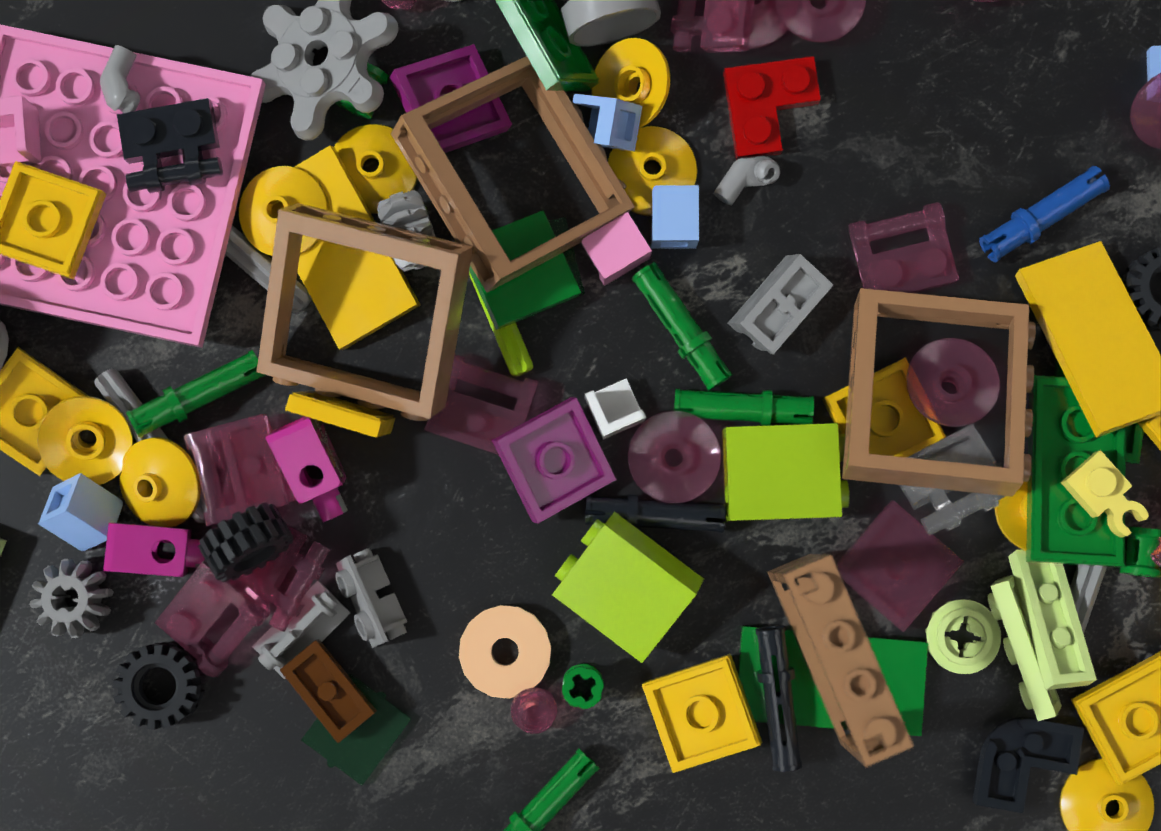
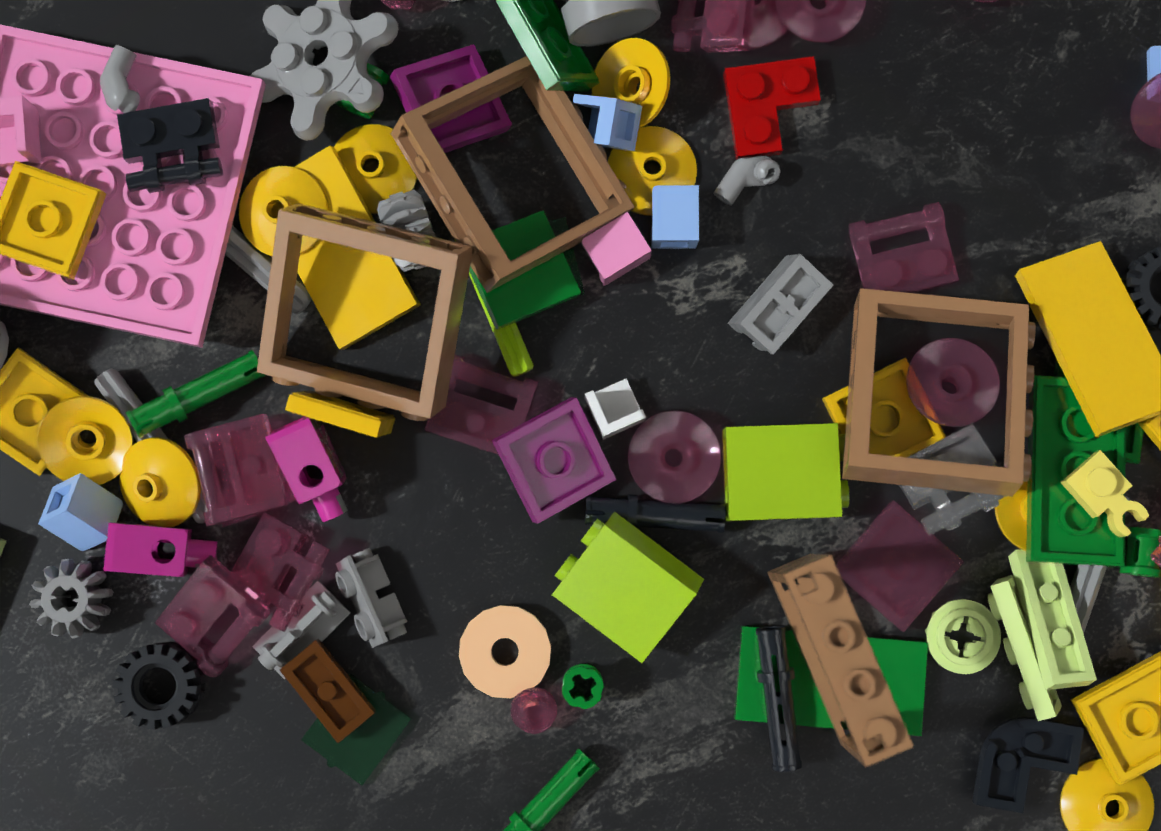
(245, 542): black tyre -> none
(687, 334): green pin -> none
(702, 713): yellow tile -> none
(746, 407): green pin -> none
(1029, 223): blue pin -> none

